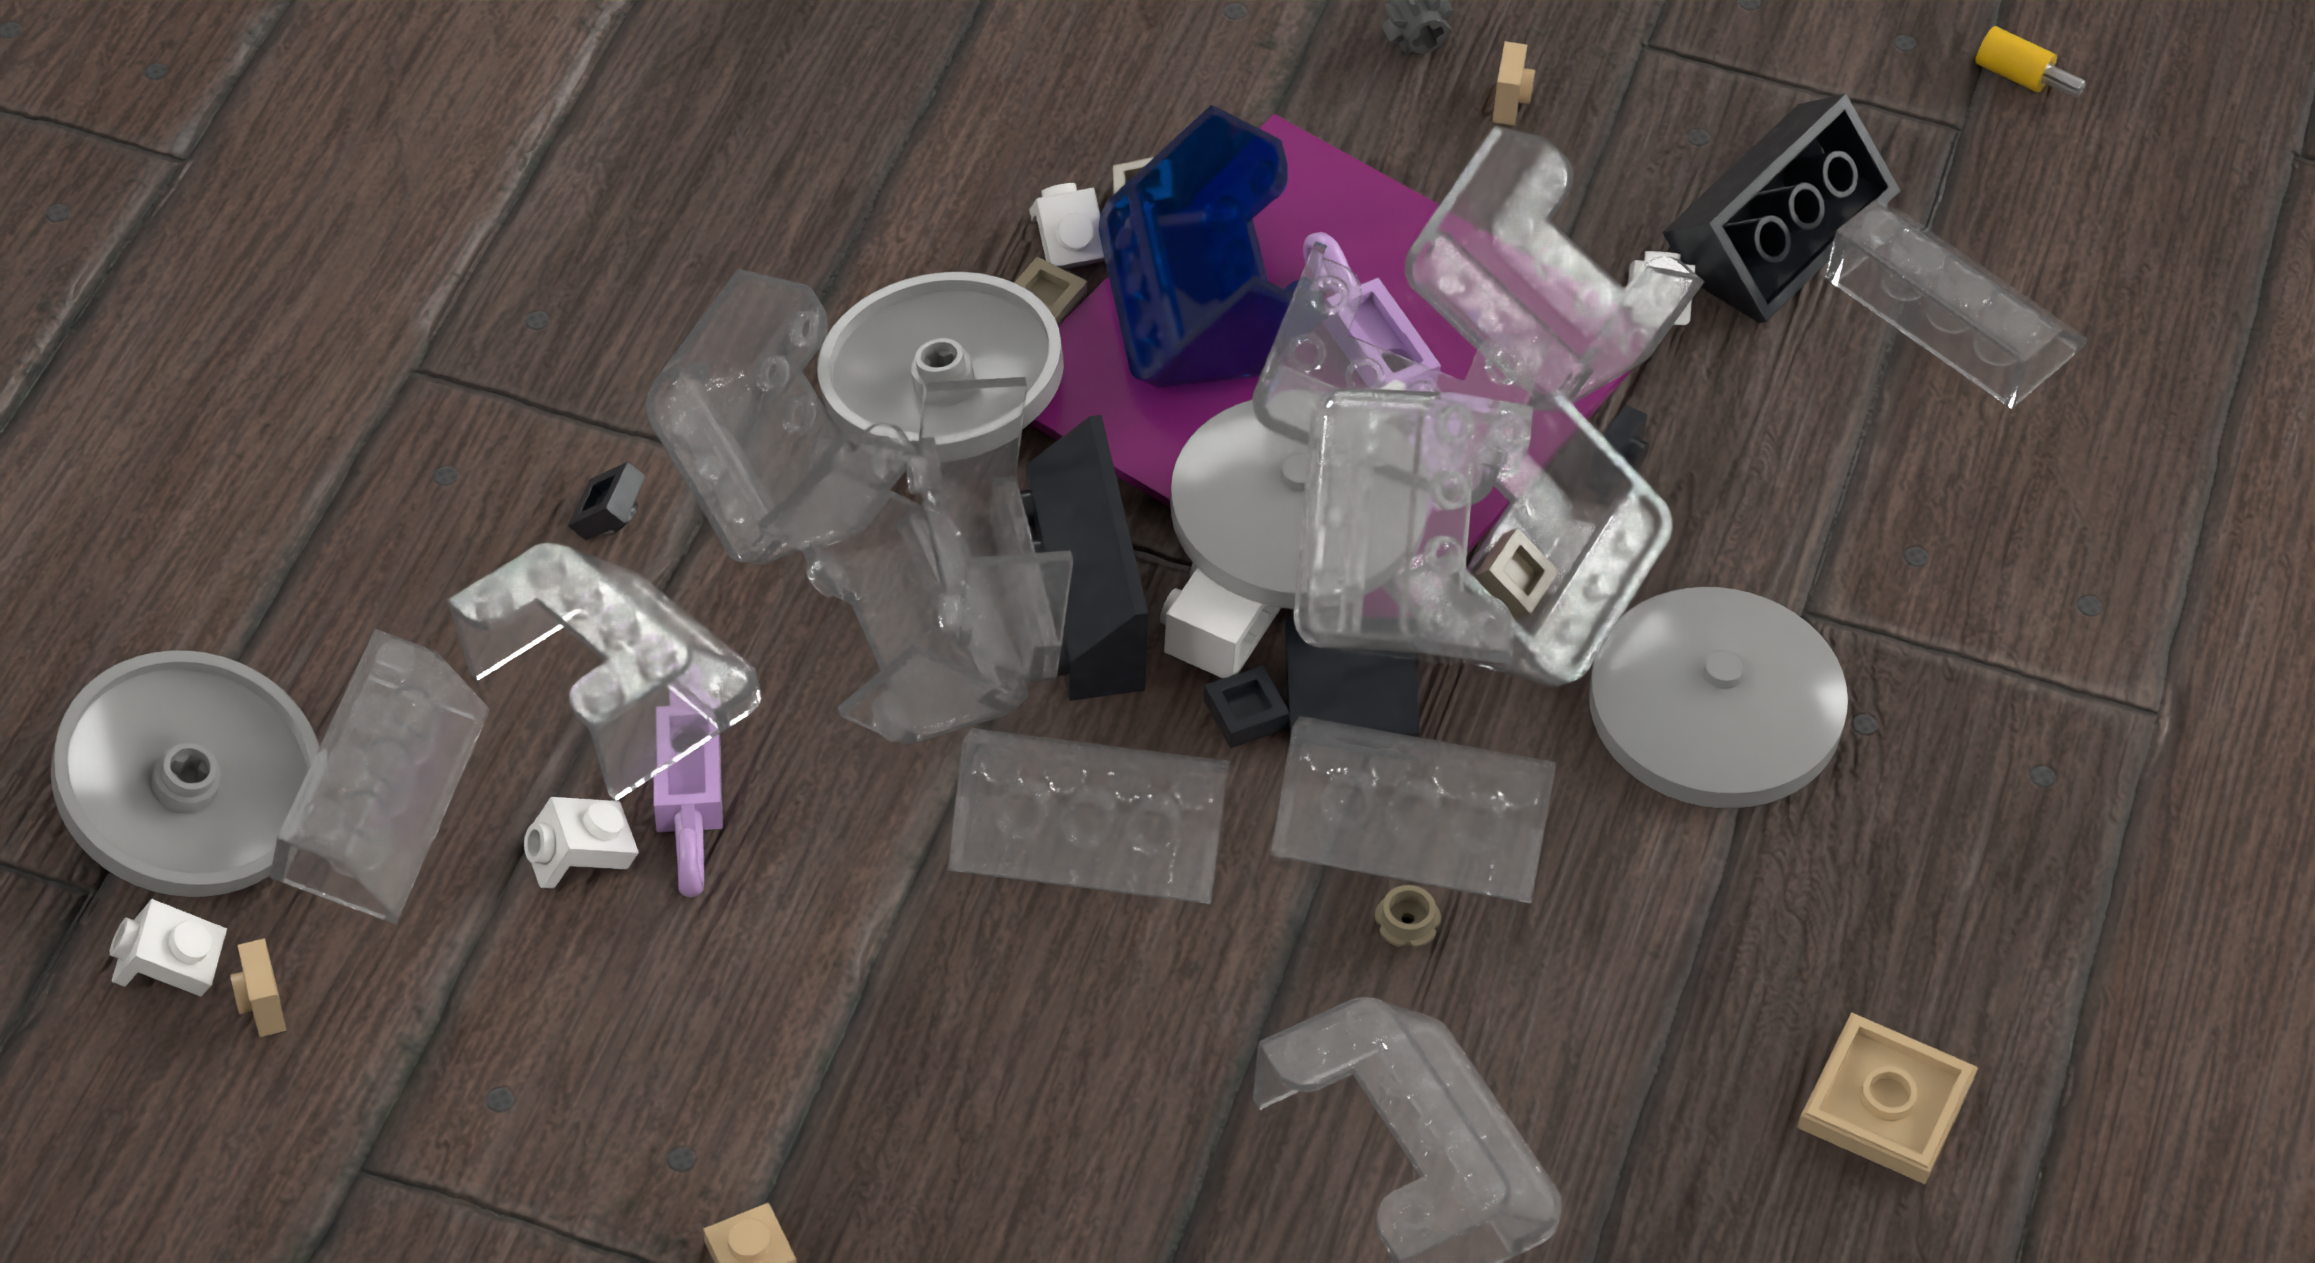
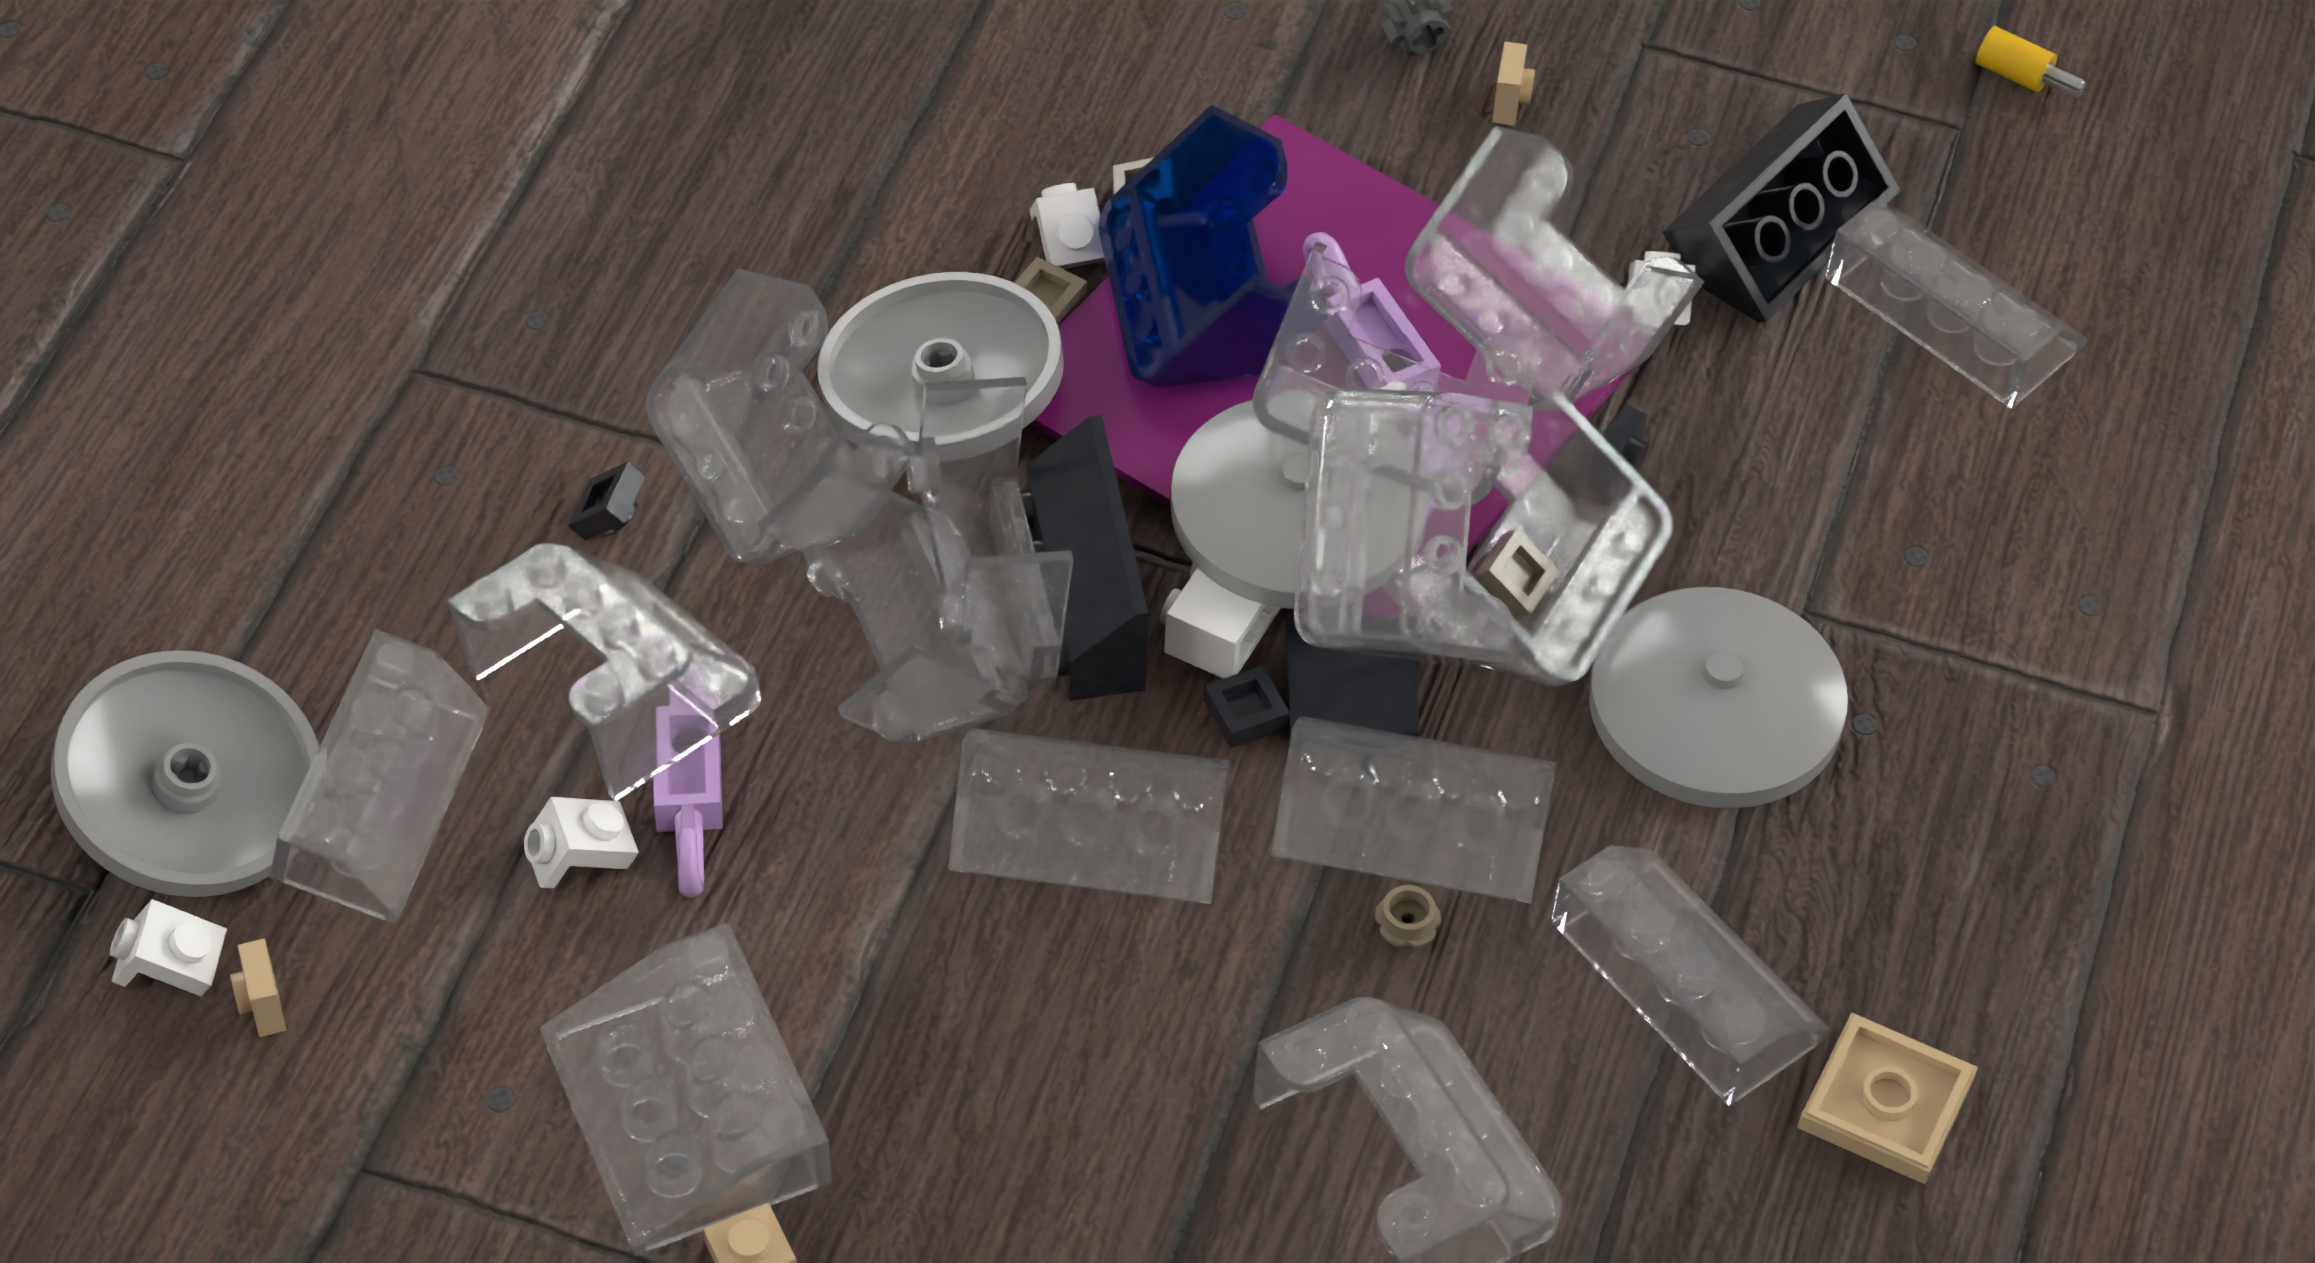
(687, 1092): none -> clear slope
(1684, 970): none -> clear slope

